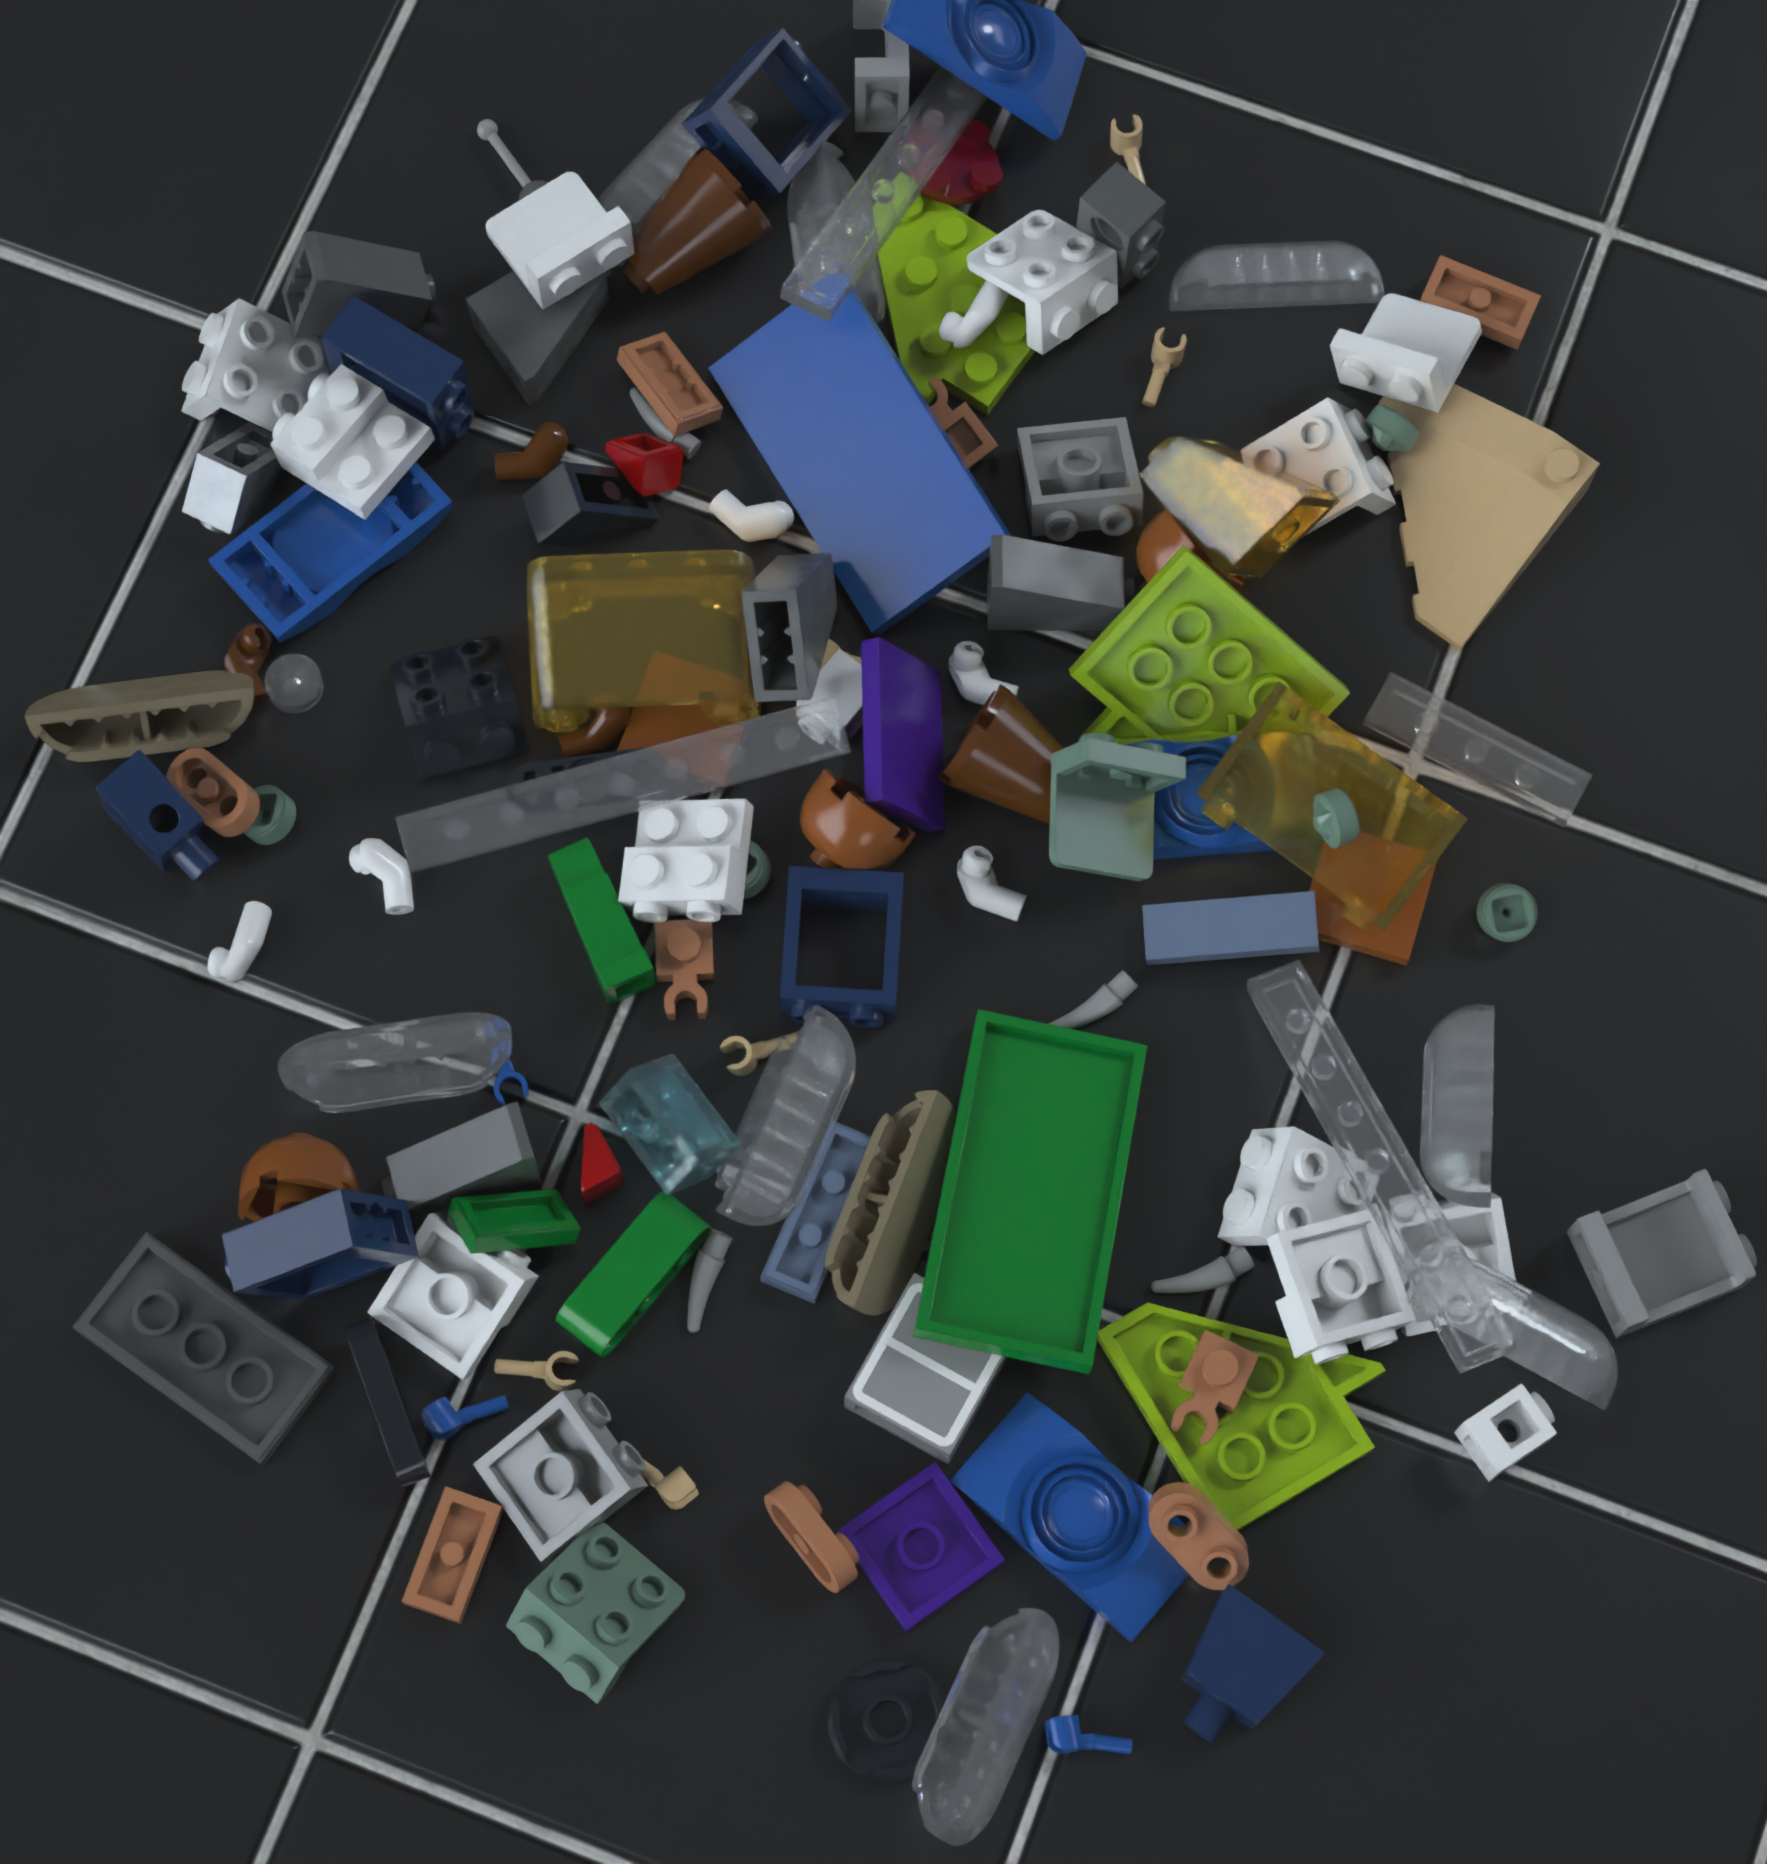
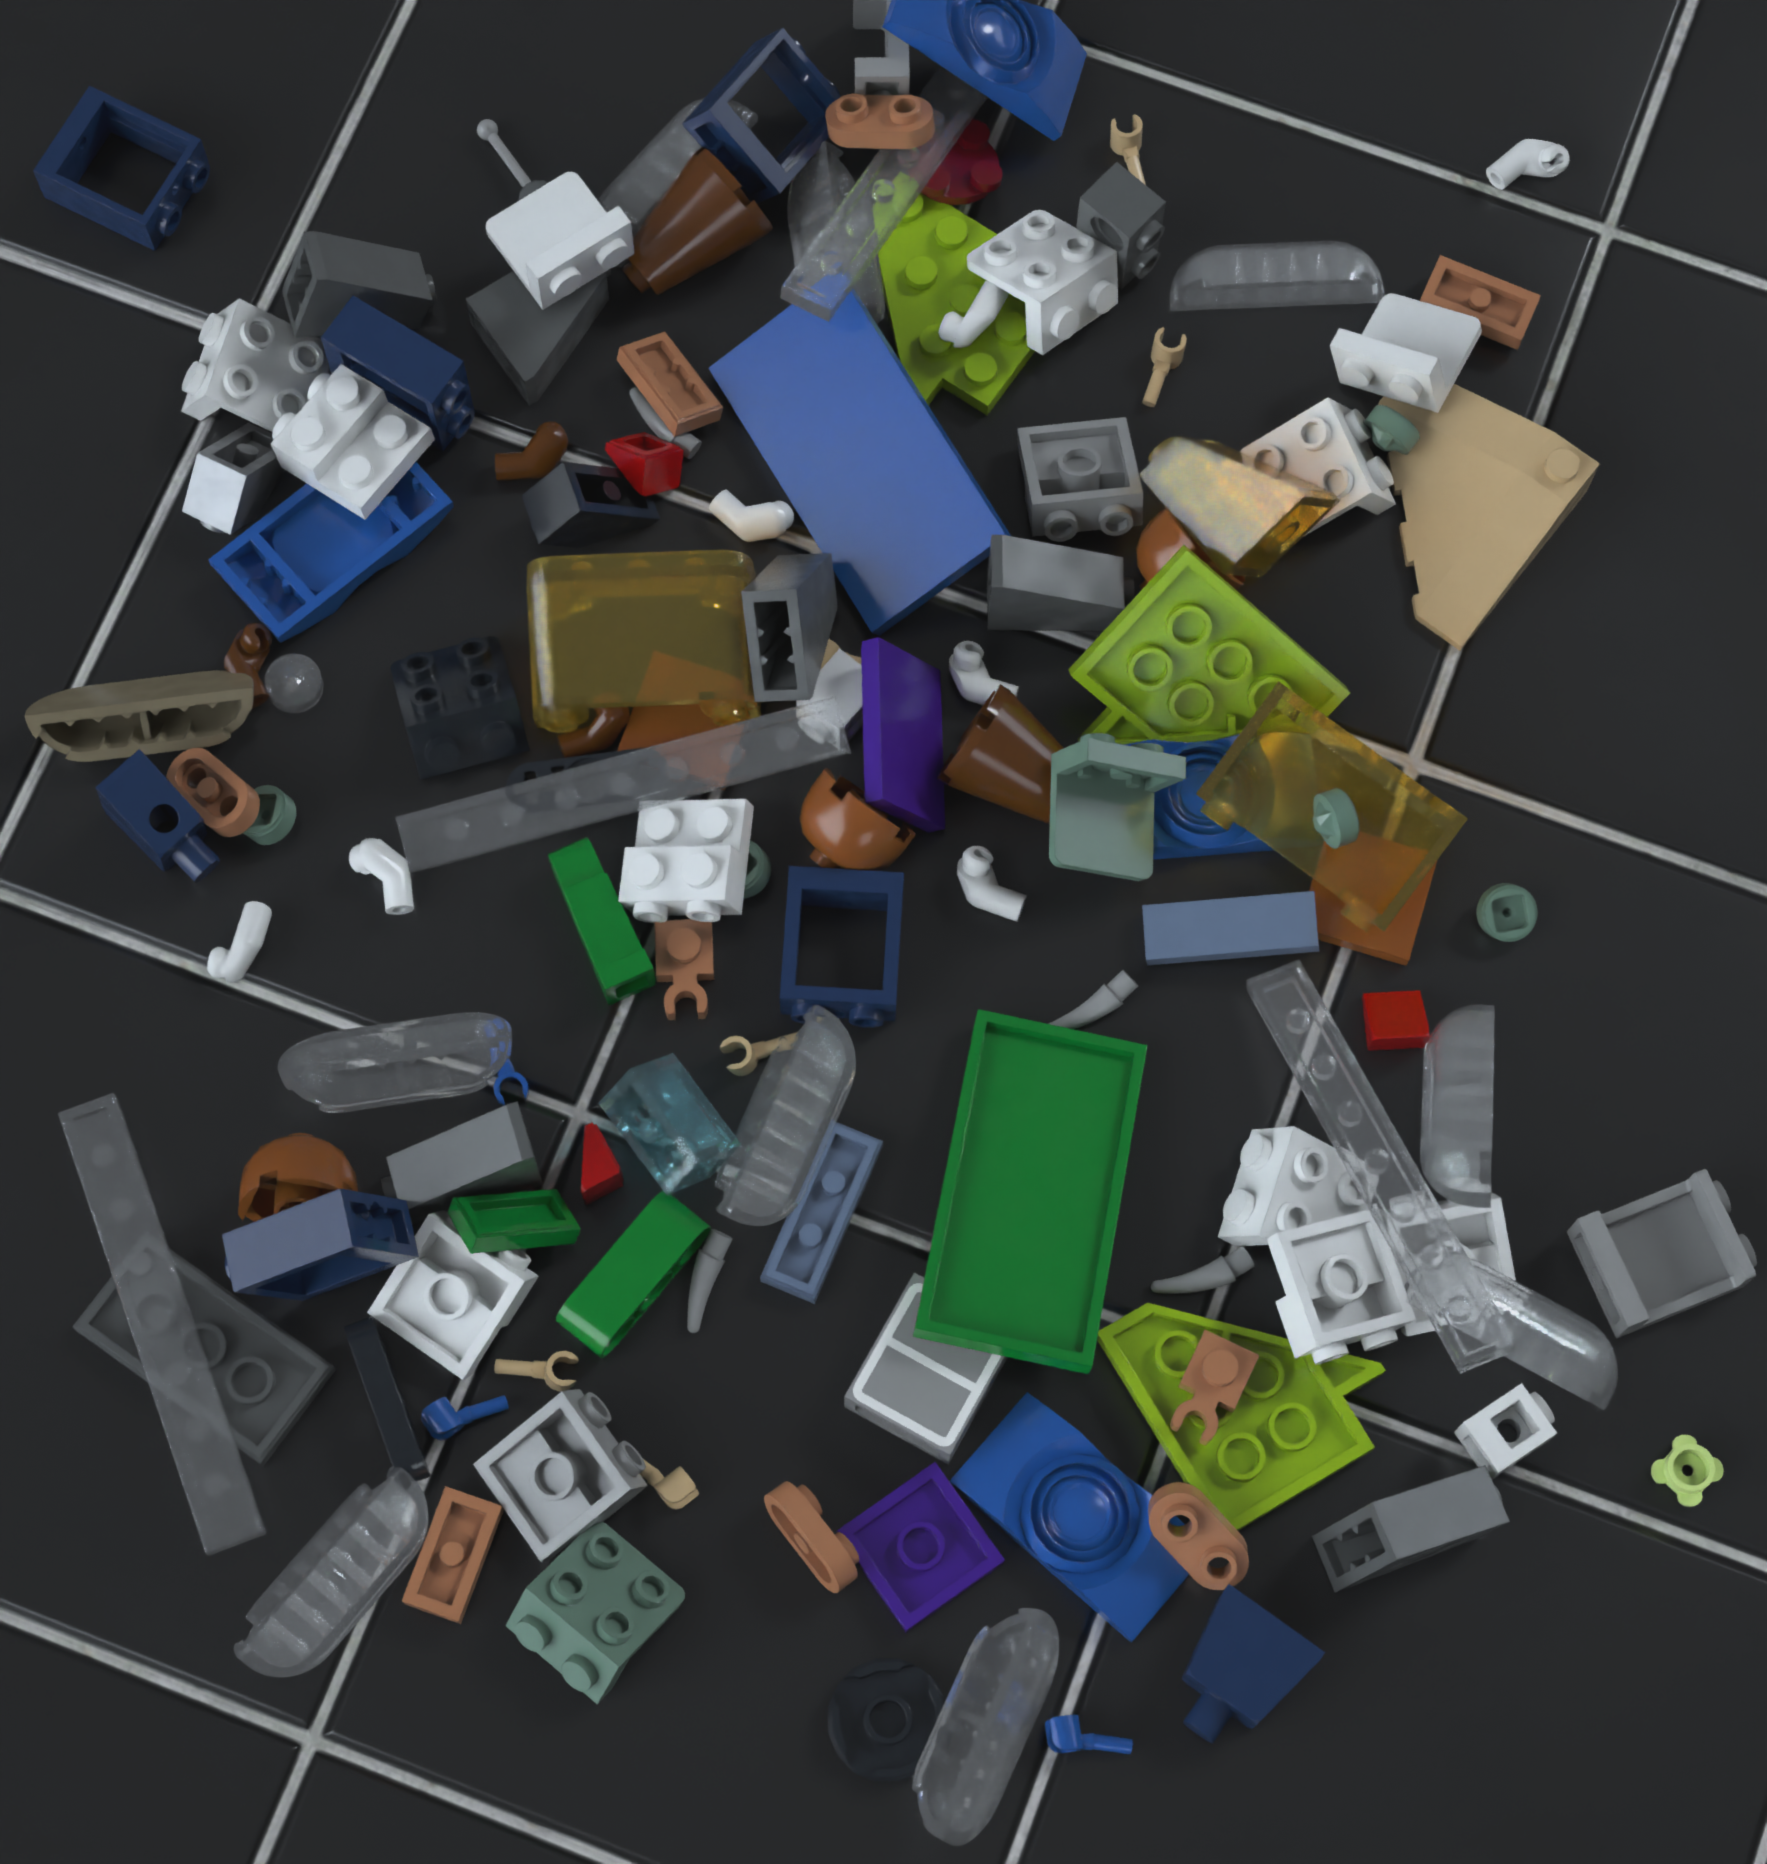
(81, 140): none -> dark blue window
(162, 1325): none -> clear tile
(336, 1577): none -> clear brick
(880, 121): none -> nougat plate
(891, 1205): dark tan brick -> none
(962, 427): nougat plate -> none
(1395, 1020): none -> red slope
(1410, 1527): none -> dark grey slope
(1477, 749): clear tile -> none
(1528, 158): none -> white arm
(1704, 1470): none -> yellowish green plate

